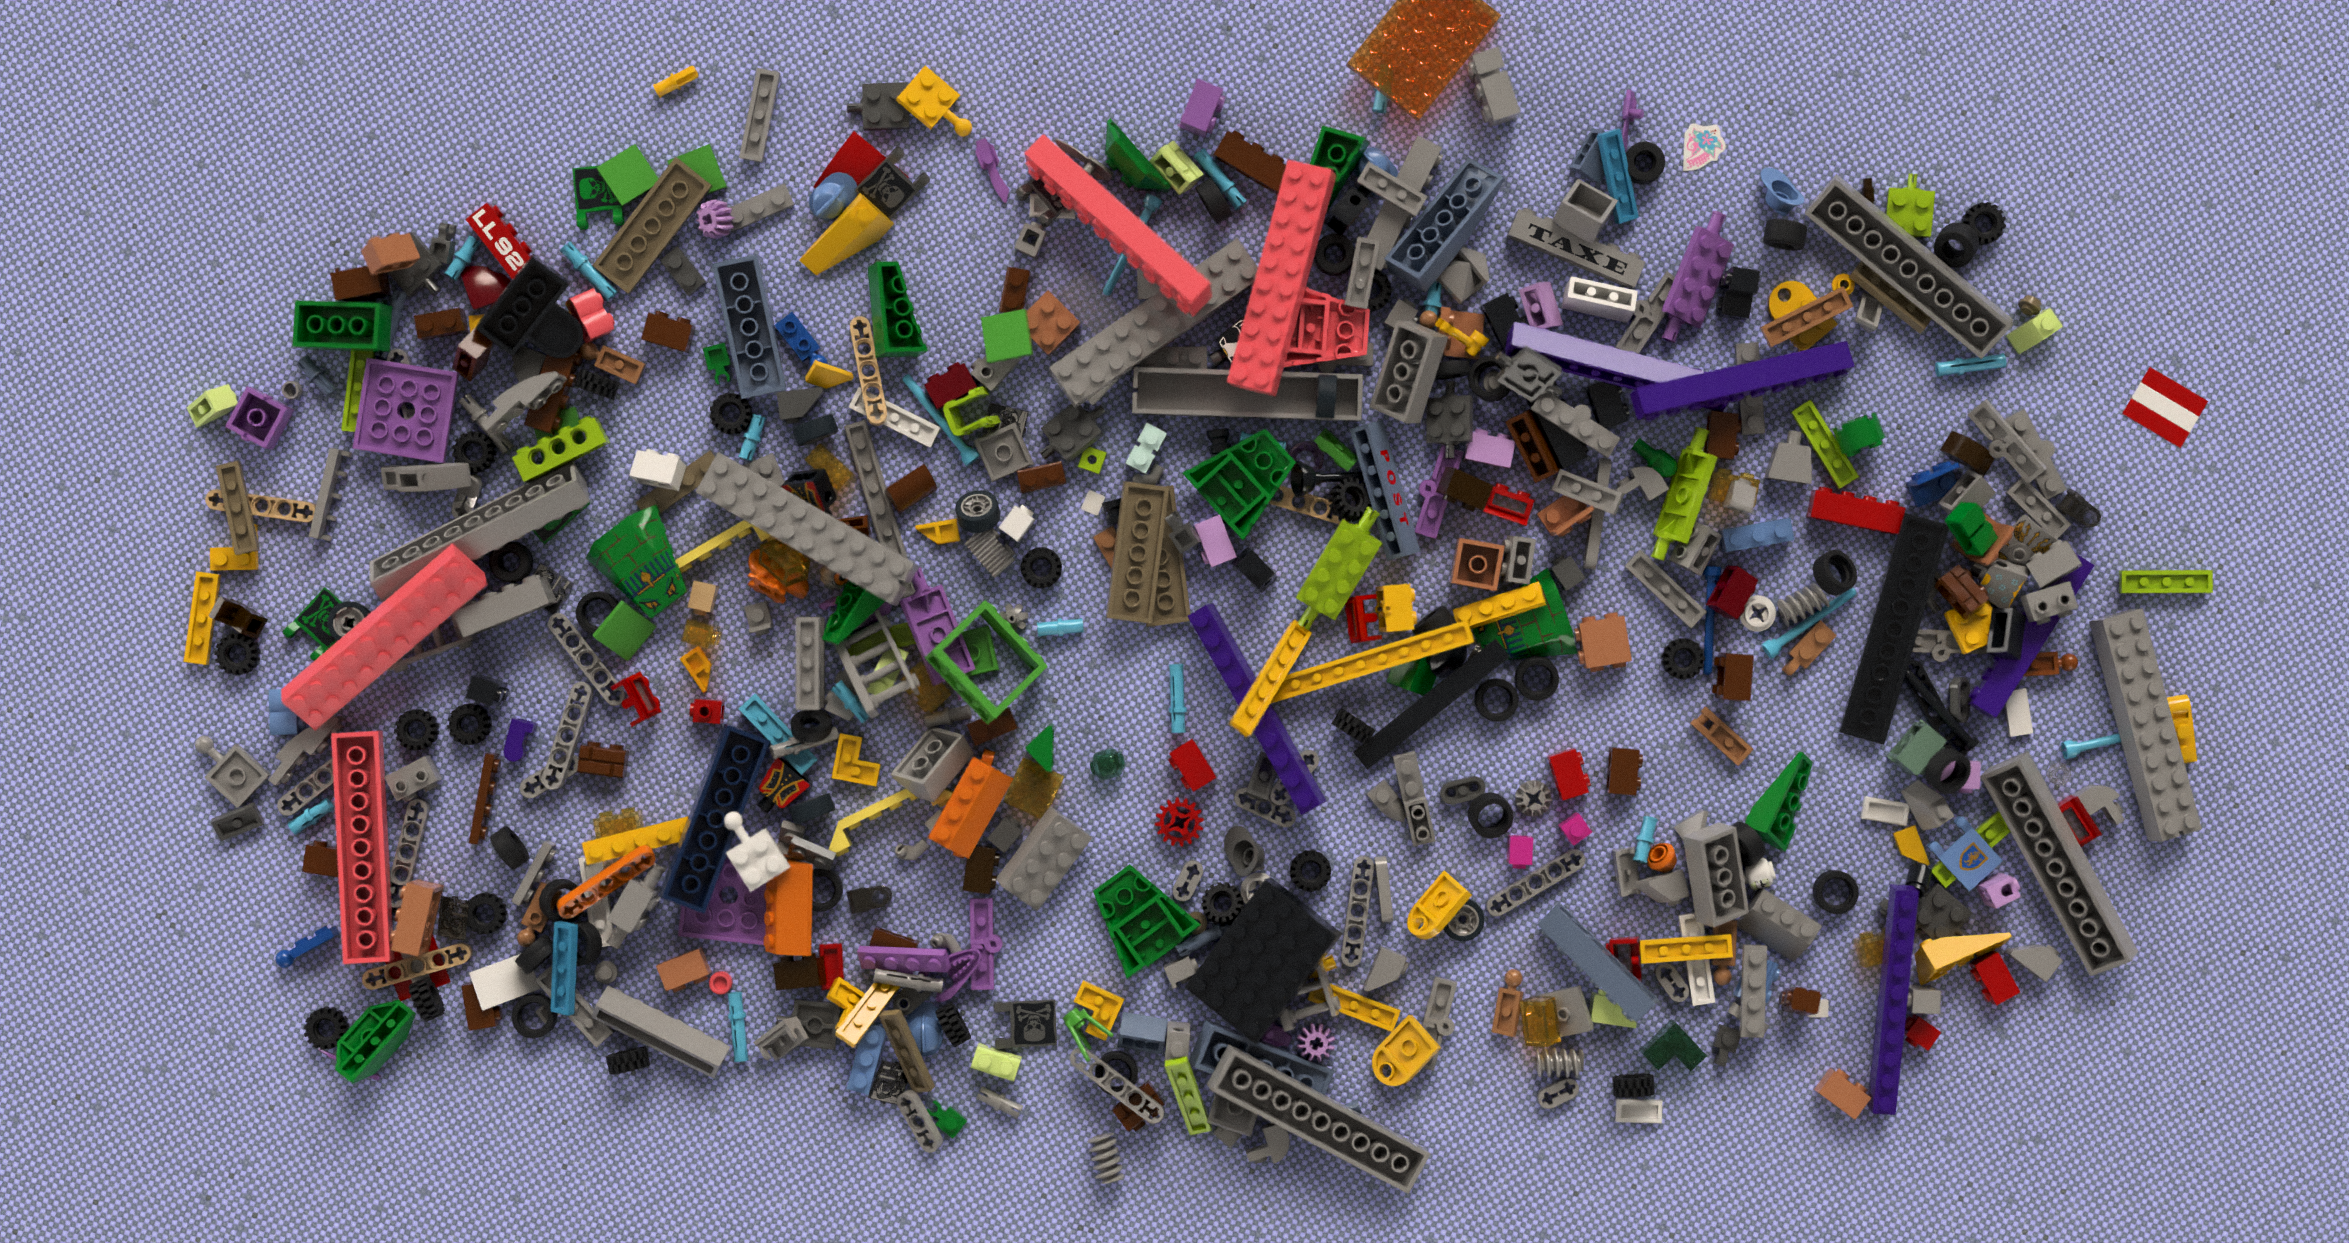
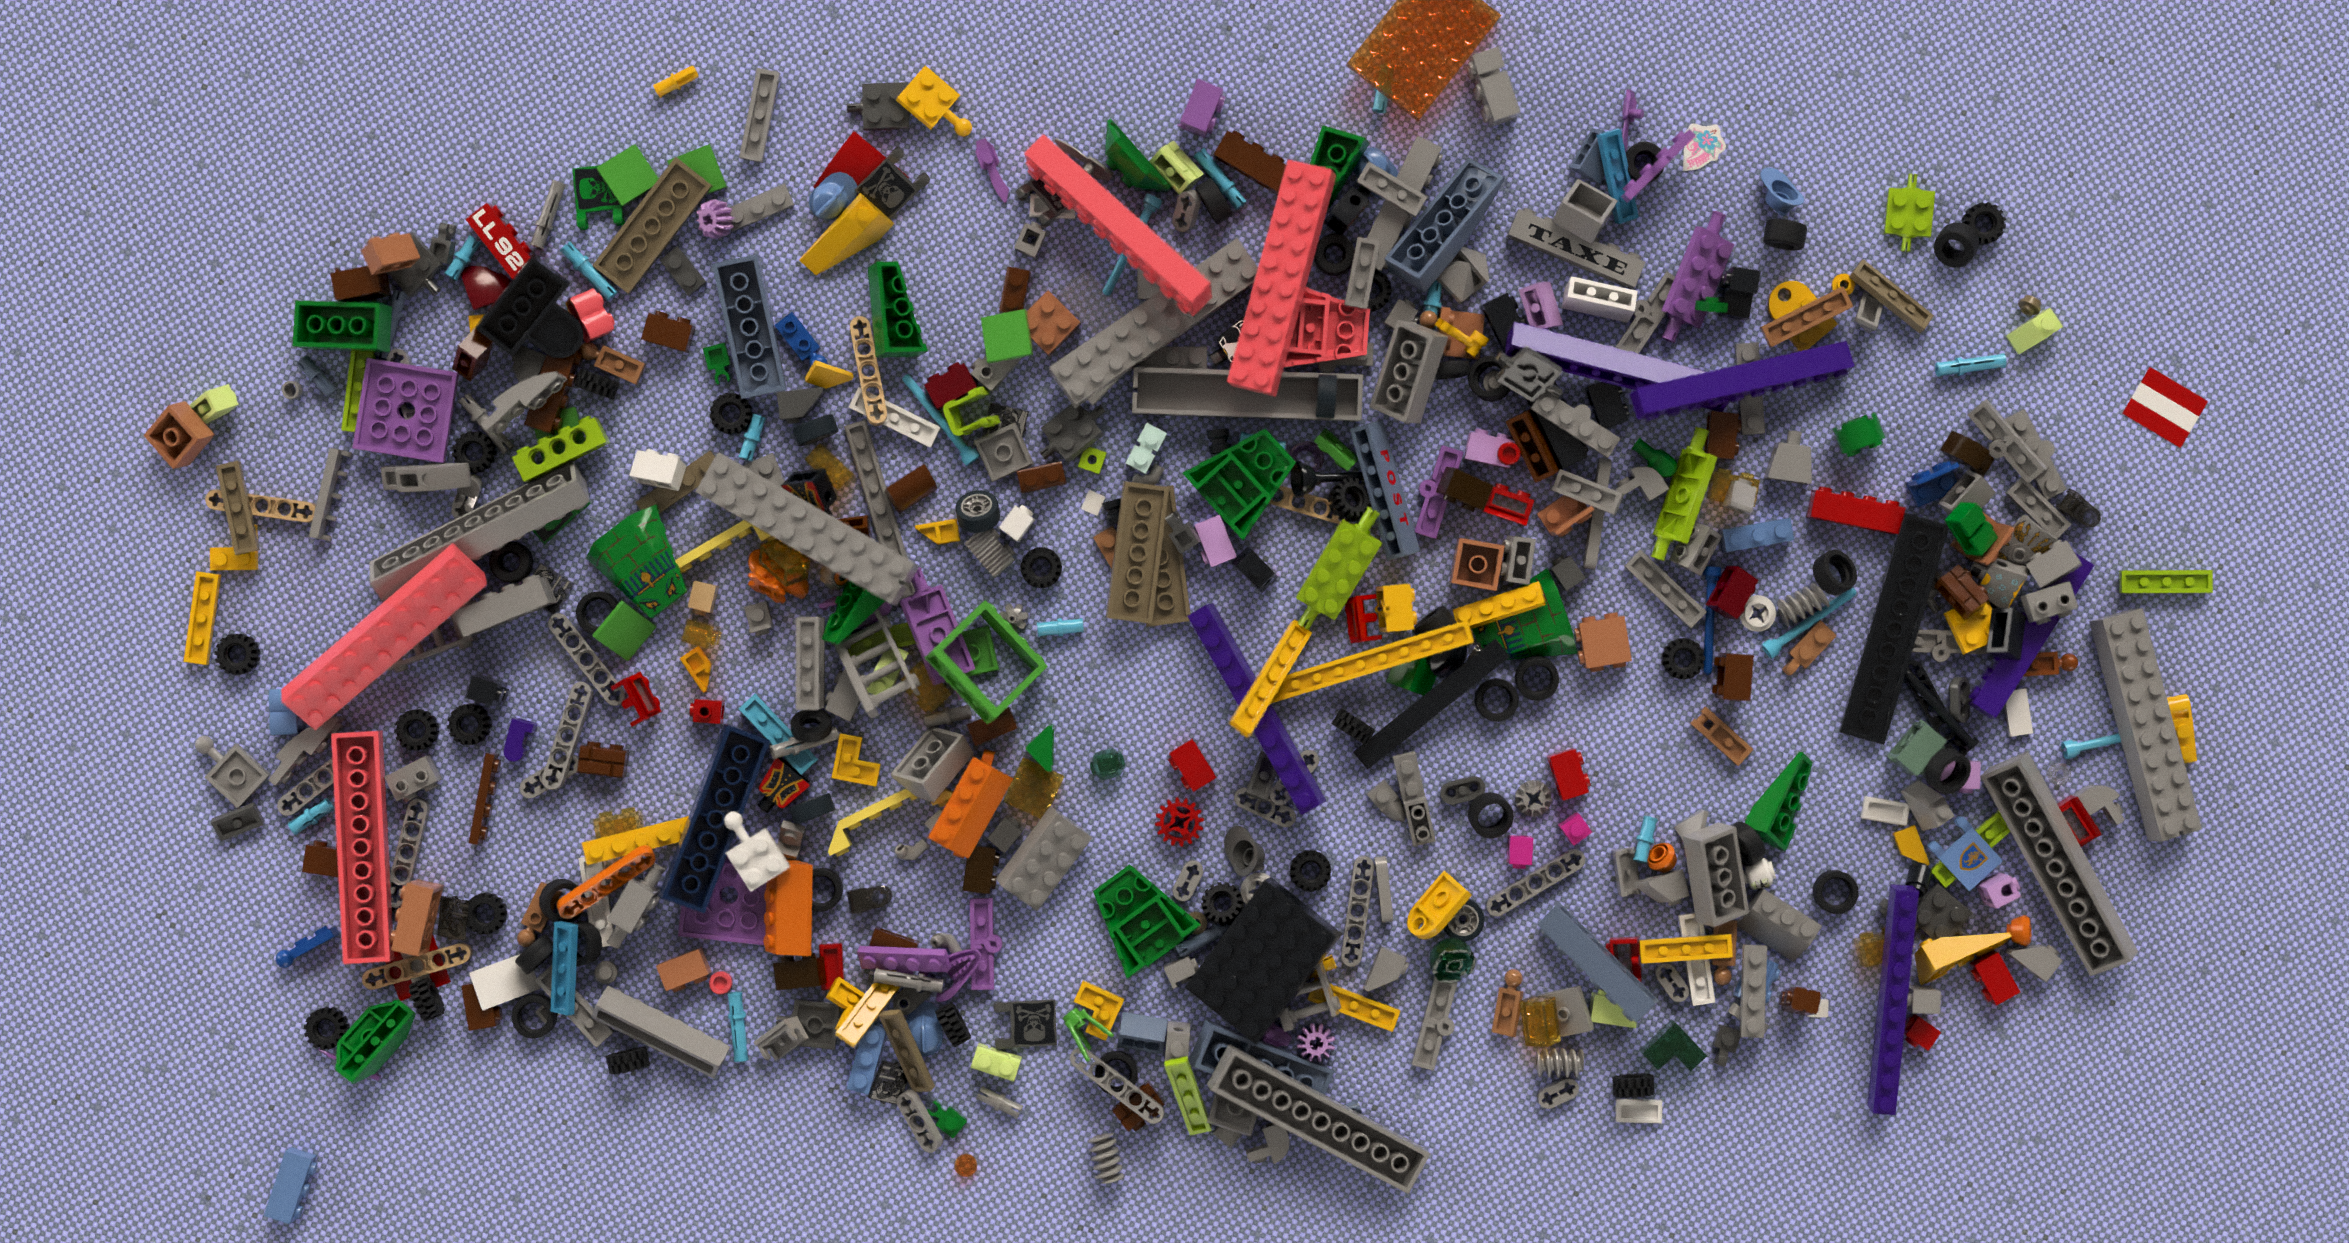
(179, 435): none -> nougat brick
(238, 616): dark brown brick -> none
(259, 418): medium lavender brick -> none
(291, 1185): none -> medium blue brick
(315, 621): flag -> none
(341, 614): wheel -> none
(441, 324): reddish brown brick -> none
(509, 847): black tyre -> none
(534, 873): light grey plate -> none
(547, 215): none -> light grey pin
(812, 853): dark grey plate -> none
(850, 700): medium azure pin -> none
(965, 1165): none -> clear orange plate
(1177, 698): medium azure pin -> none
(1190, 212): none -> light grey beam
(1405, 1051): yellow plate -> none
(1449, 420): dark grey plate -> none
(1451, 960): none -> clear green cylinder
(1508, 453): none -> red tile
(1623, 771): reddish brown brick -> none
(1664, 158): none -> medium lavender hinge
(1711, 304): none -> green plate
(1824, 444): lime plate -> none
(1843, 1093): nougat brick -> none
(1868, 190): dark brown animal -> none
(1909, 266): light grey brick -> none
(2020, 930): none -> orange cone

